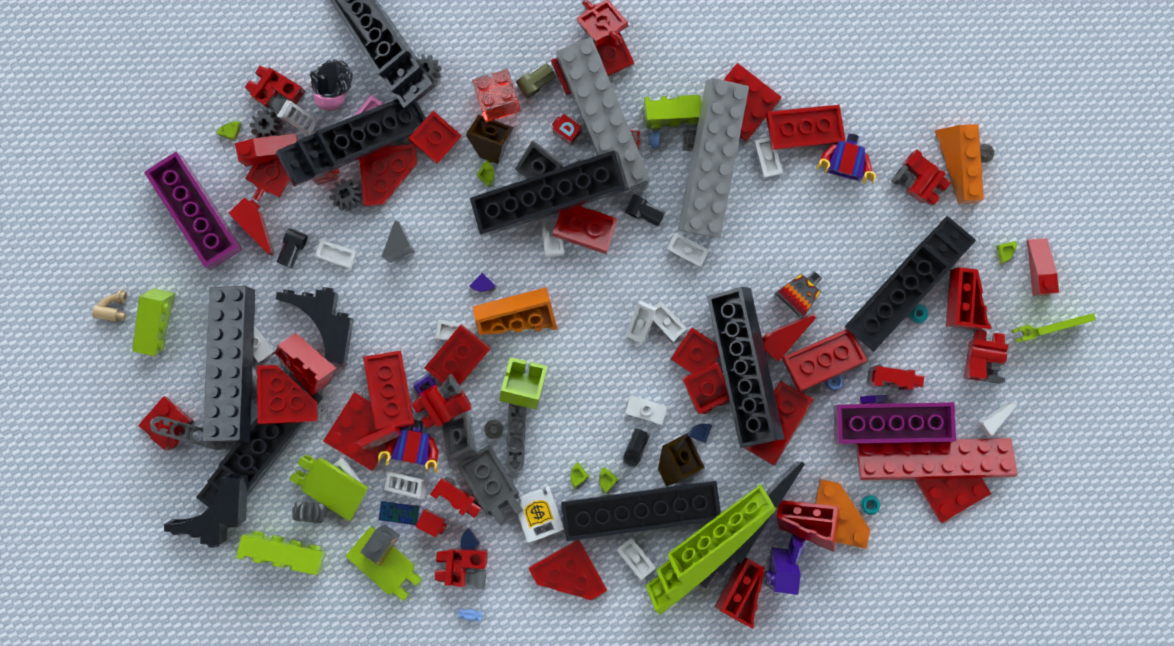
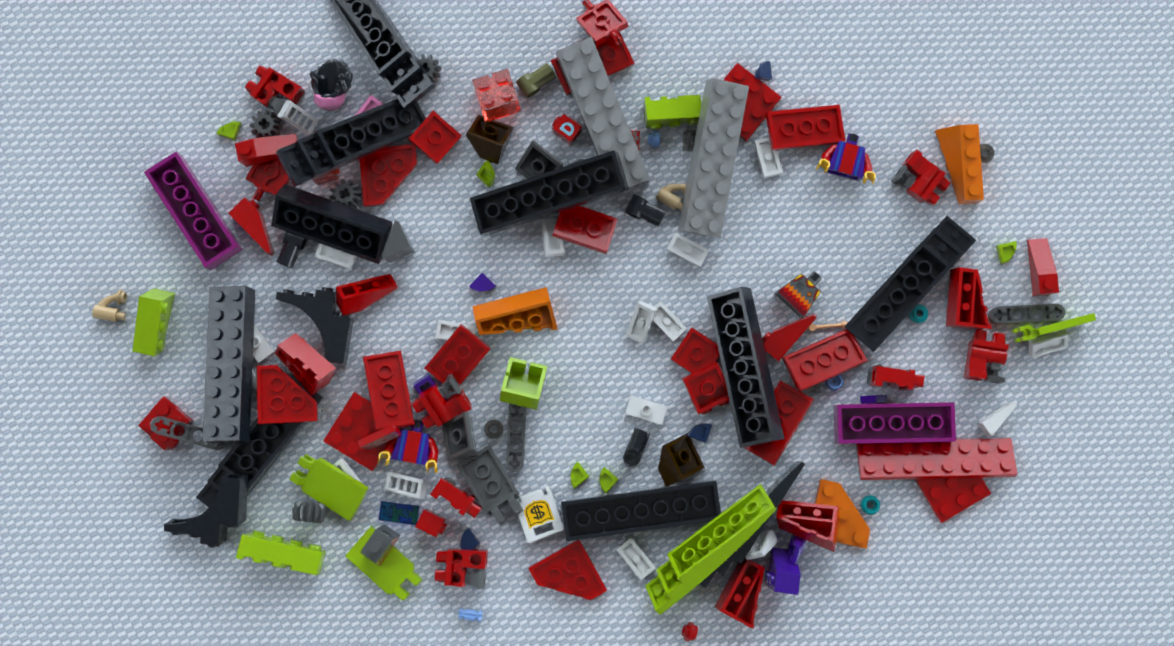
(330, 223): none -> black brick
(361, 294): none -> red slope
(668, 198): none -> tan plant
(689, 631): none -> red plate
(762, 545): none -> white slope
(764, 71): none -> dark blue tile
(812, 327): none -> light nougat hinge
(1026, 313): none -> dark grey beam
(1048, 343): none -> white plate

